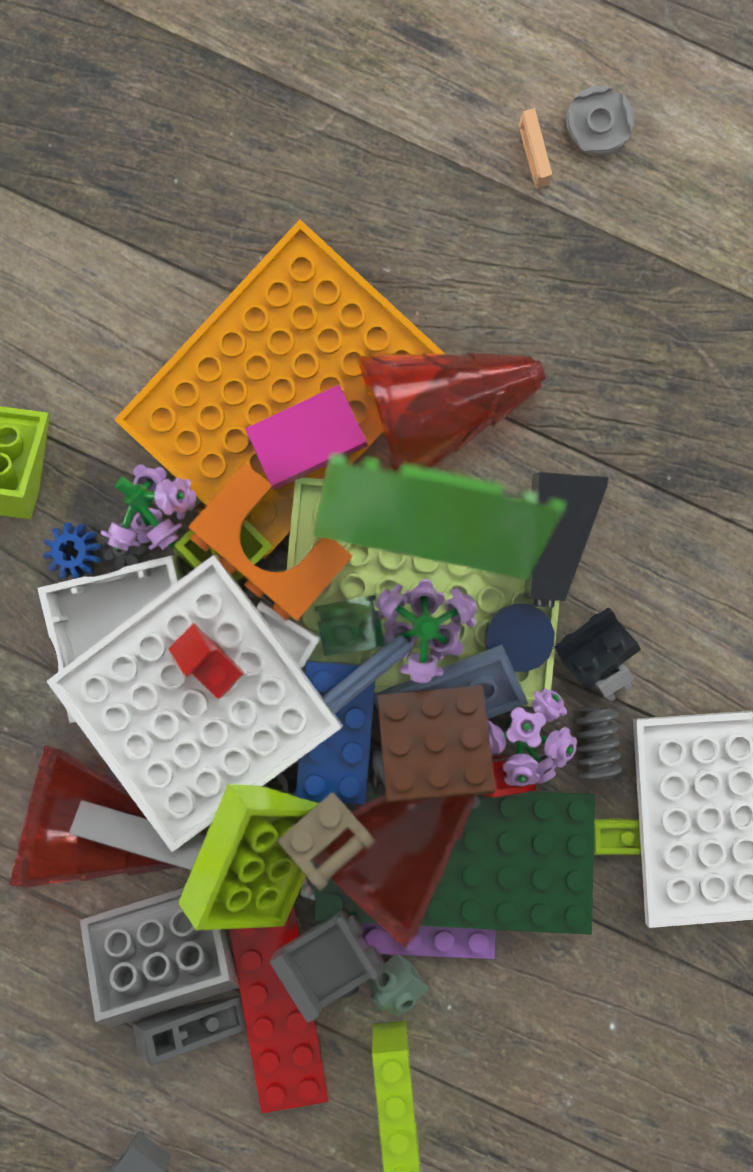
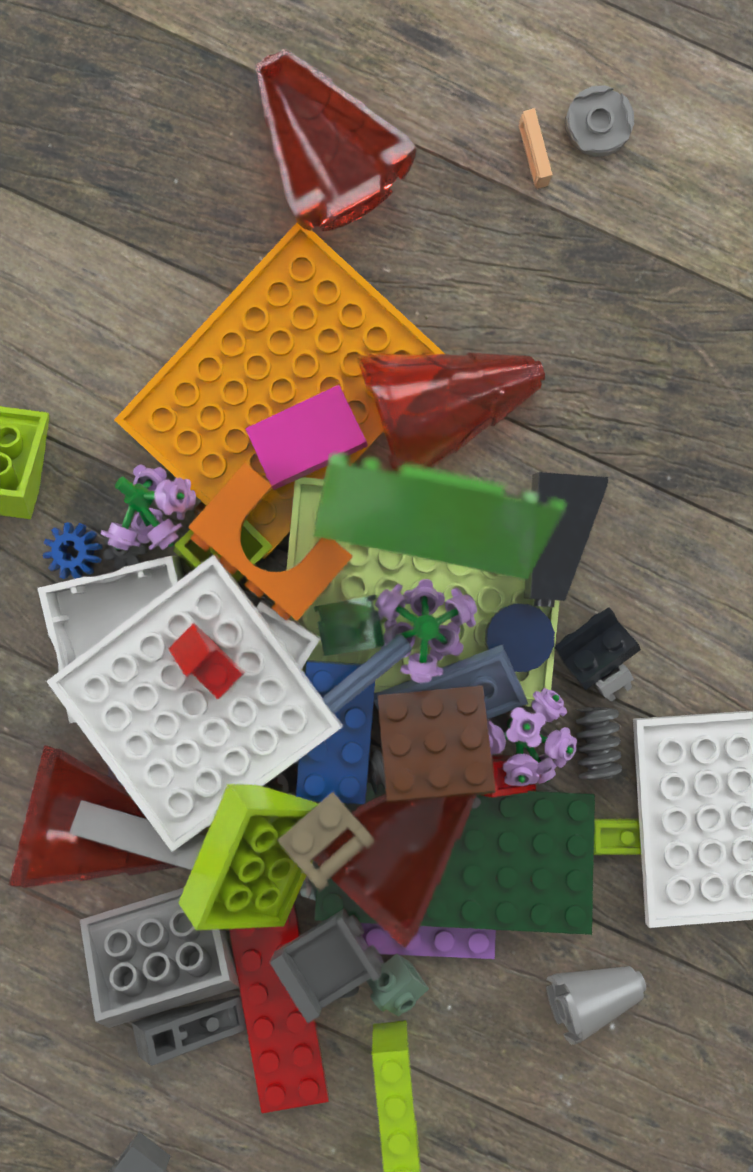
(328, 145): none -> clear red cone
(593, 998): none -> light grey cone

